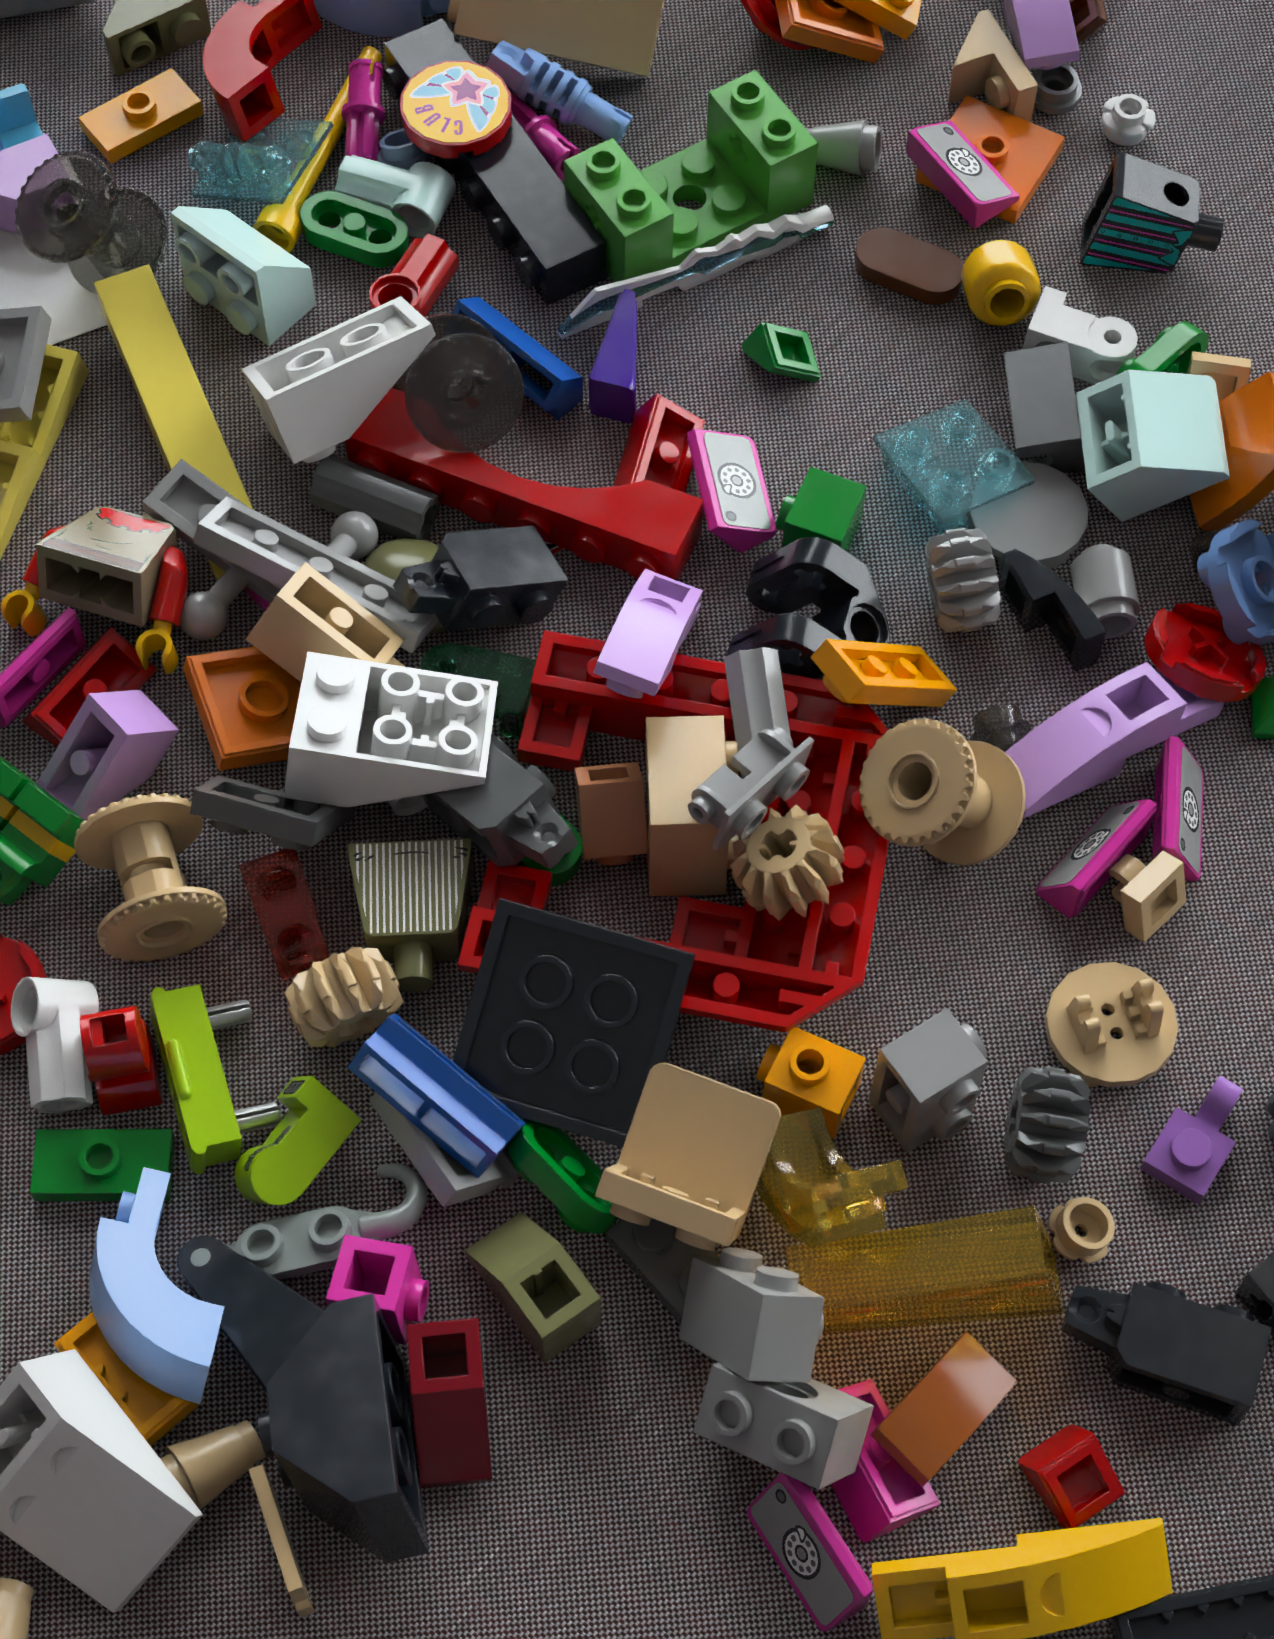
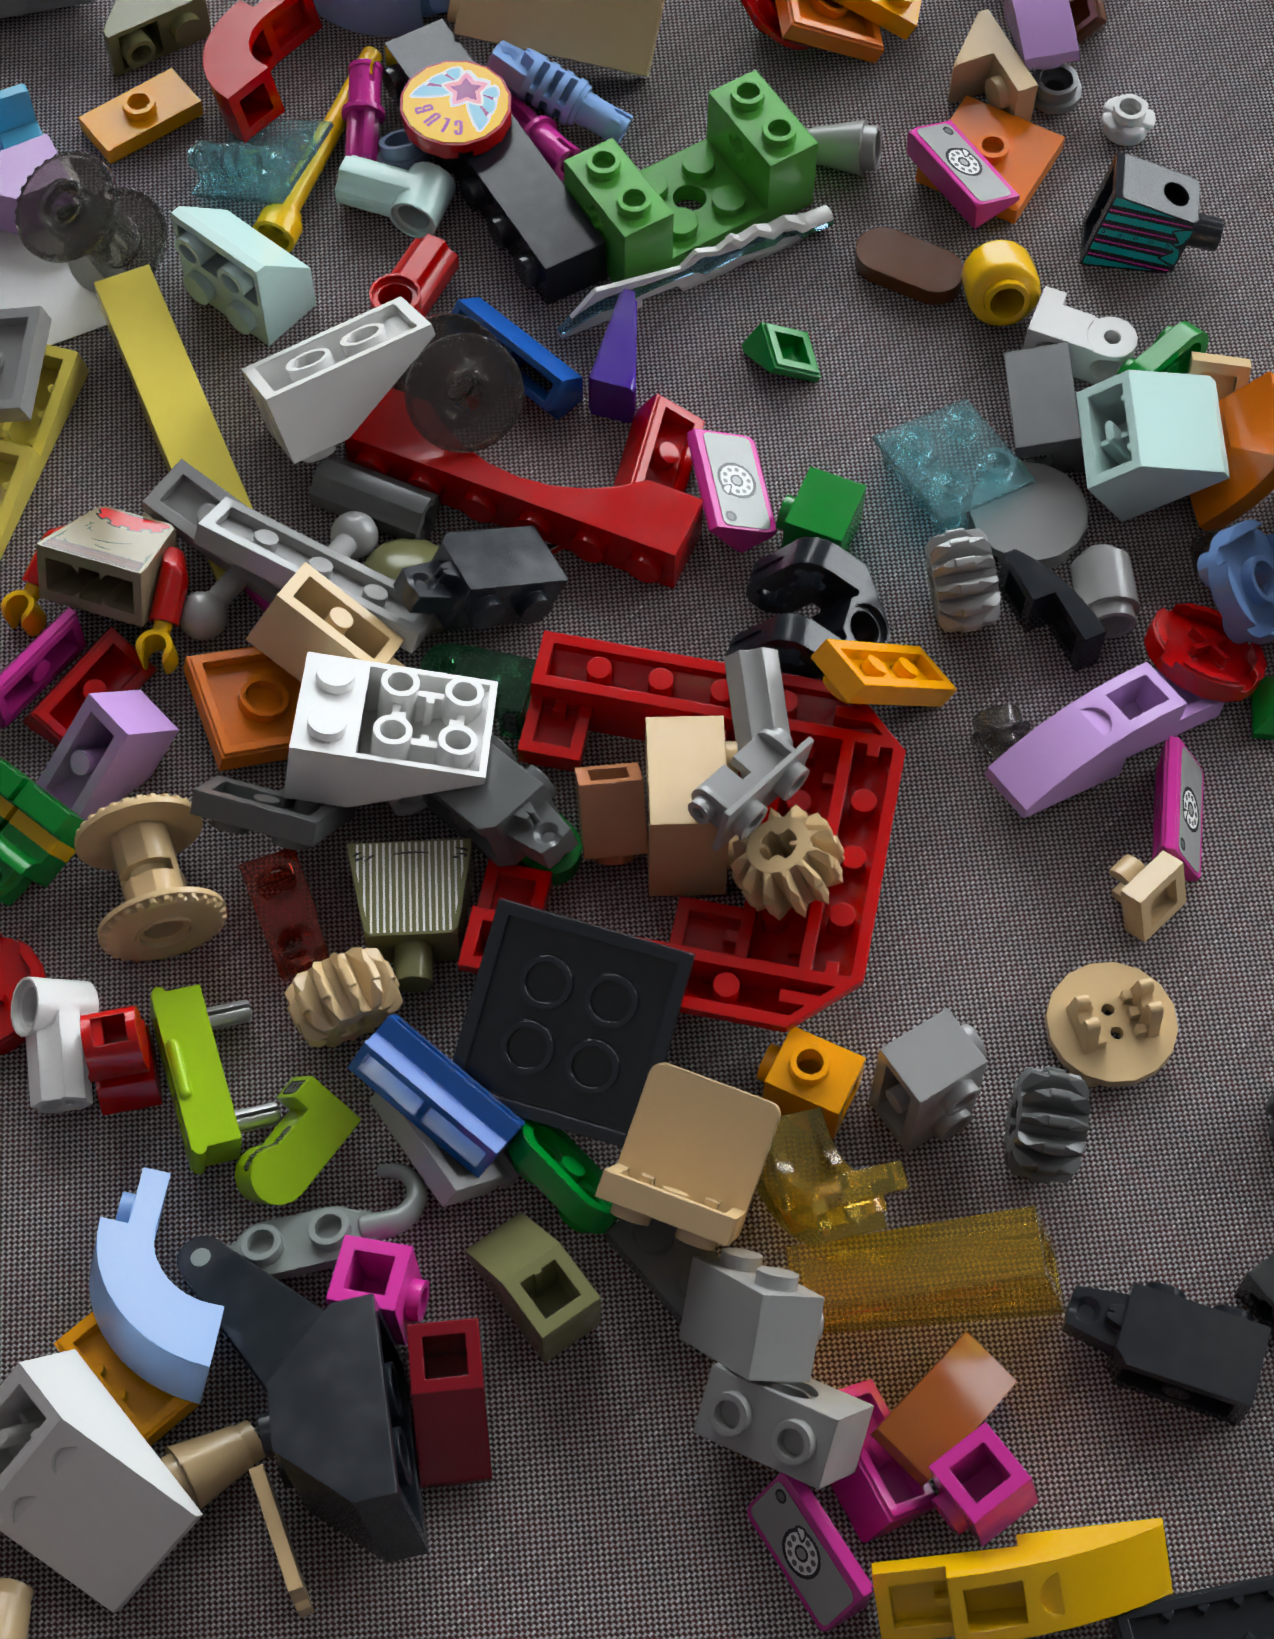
(97, 1162): green plate -> none
(360, 232): green plate -> none
(648, 634): lavender slope -> none
(942, 792): tan hose -> none
(981, 1486): none -> dark pink brick
(1072, 1475): red slope -> none
(1088, 862): dark pink slope -> none
(1092, 1218): tan plate -> none
(1191, 1147): medium lavender plate -> none

